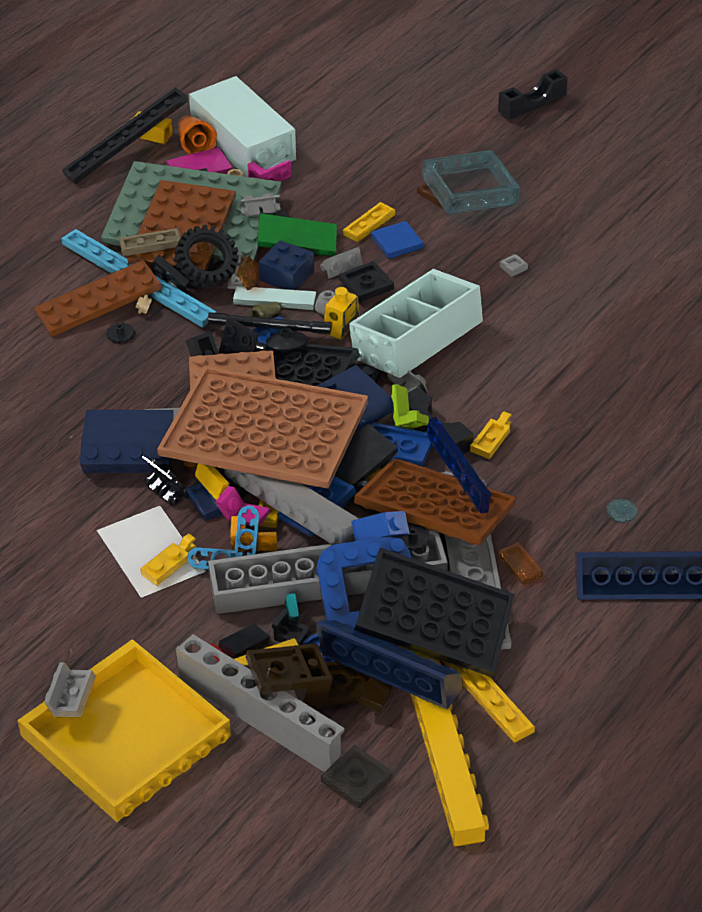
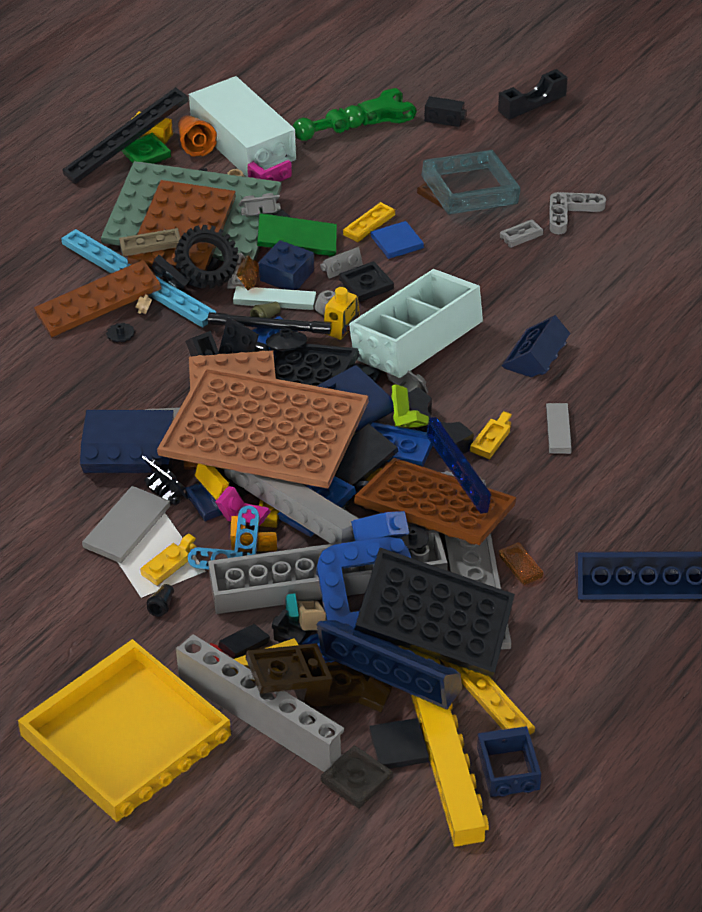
(69, 691): light grey bracket -> none
(126, 524): none -> light grey tile
(147, 150): none -> green plate
(160, 601): none -> black cone
(211, 159): dark pink tile -> none
(310, 614): none -> tan slope
(368, 112): none -> green piece
(399, 743): none -> black tile
(444, 111): none -> black brick
(513, 265): light grey tile -> none
(514, 740): none -> dark blue window
(521, 233): none -> light grey tile
(537, 348): none -> dark blue slope
(558, 428): none -> light grey tile
(589, 203): none -> light grey beam
(622, 510): clear light blue piece -> none

